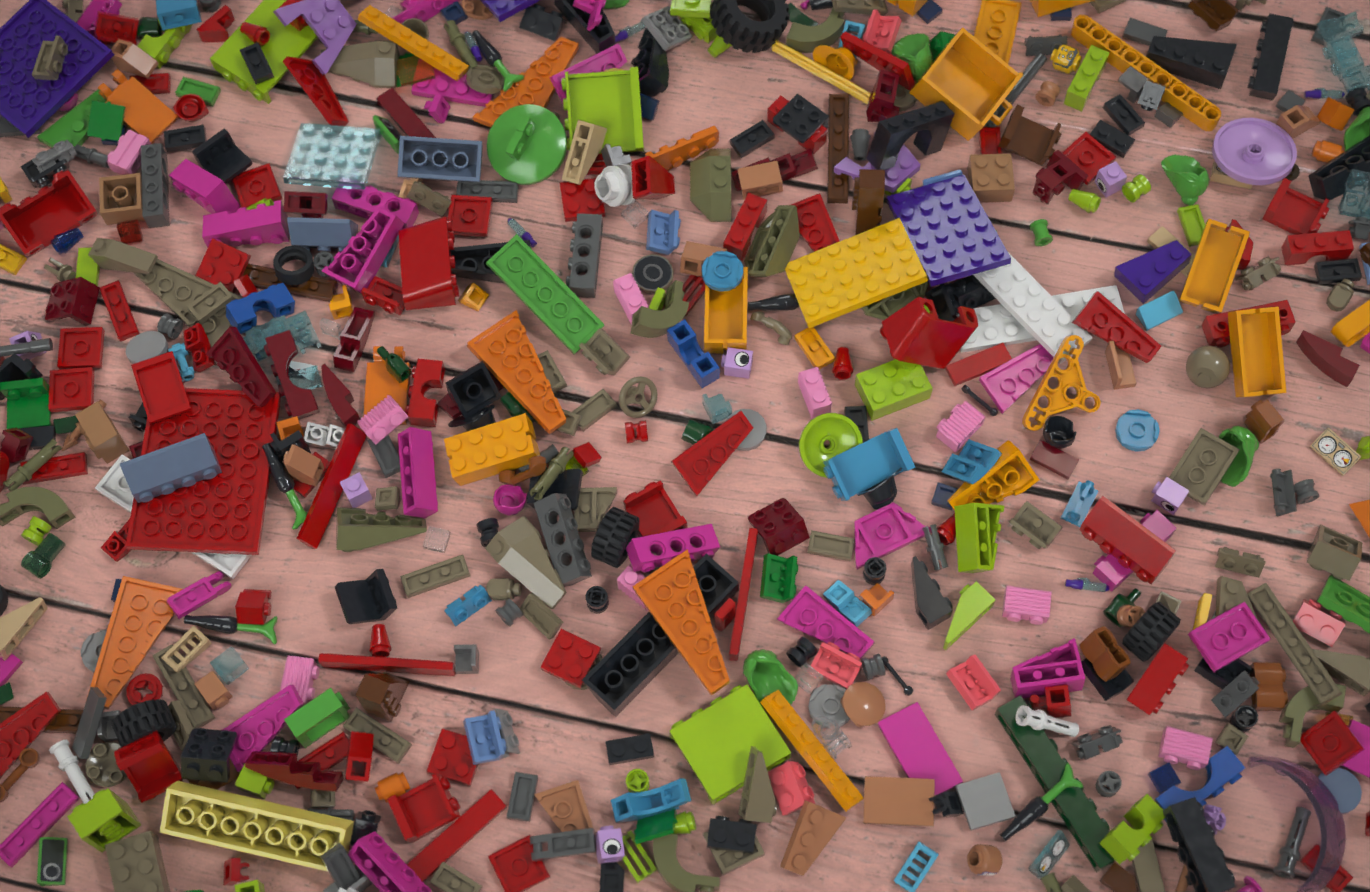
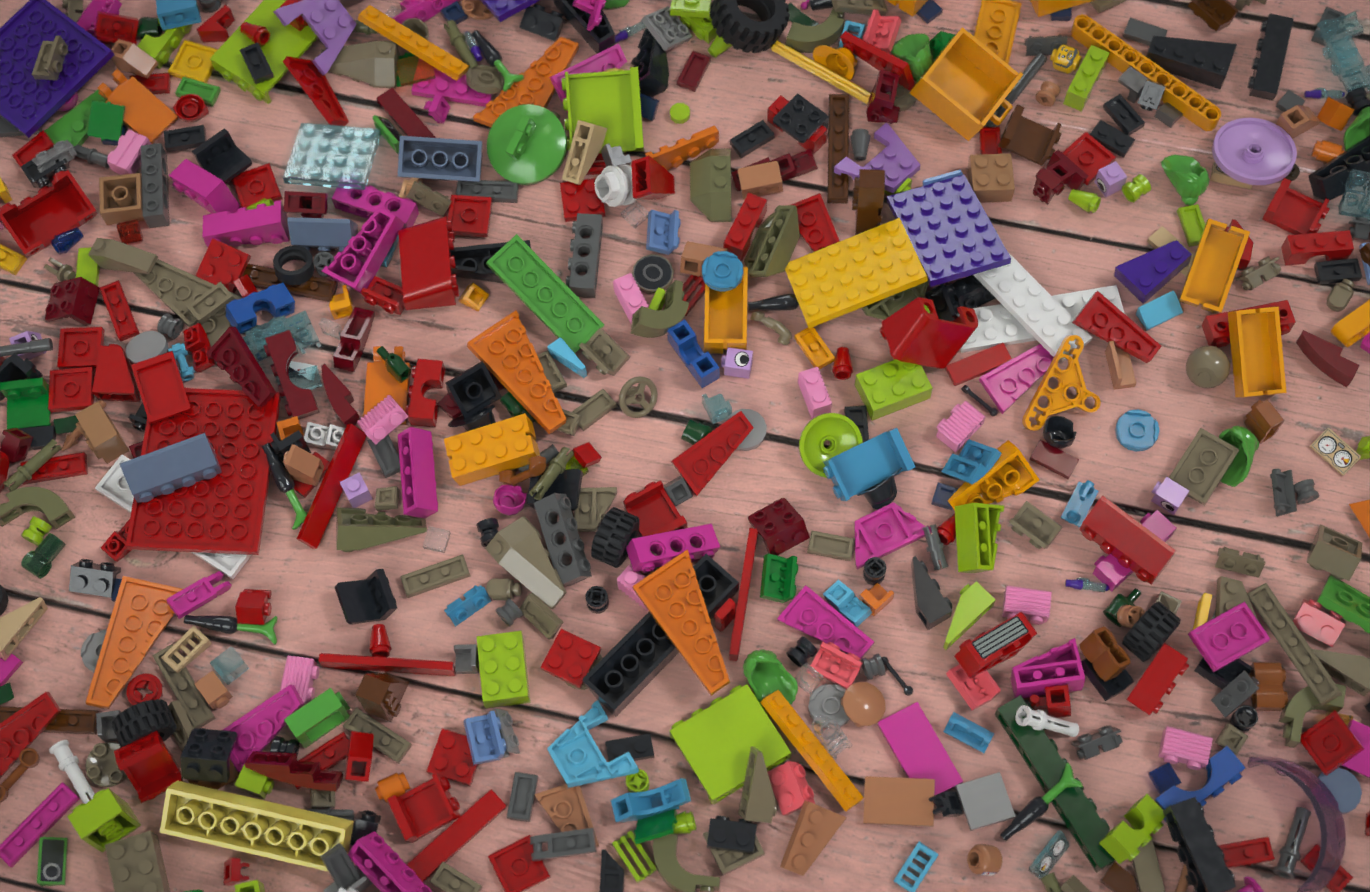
(39, 143): none -> red tile
(89, 723): dark grey tile -> none
(93, 578): none -> bracket
(114, 376): none -> red slope
(193, 62): none -> yellow tile
(503, 669): none -> lime brick
(521, 232): piece -> none
(562, 353): none -> medium azure slope
(579, 756): none -> medium azure wing
(609, 845): lavender brick -> none
(641, 429): red wheel -> none
(678, 490): none -> dark grey slope
(679, 113): none -> lime tile
(693, 71): none -> dark red tile
(931, 127): black arch -> none
(968, 732): none -> dark azure hinge
(995, 645): none -> wedge
(1041, 232): bright green bush -> none
(1111, 780): dark grey wheel -> none
(1214, 817): lavender gear -> none
(1247, 852): none -> red tile

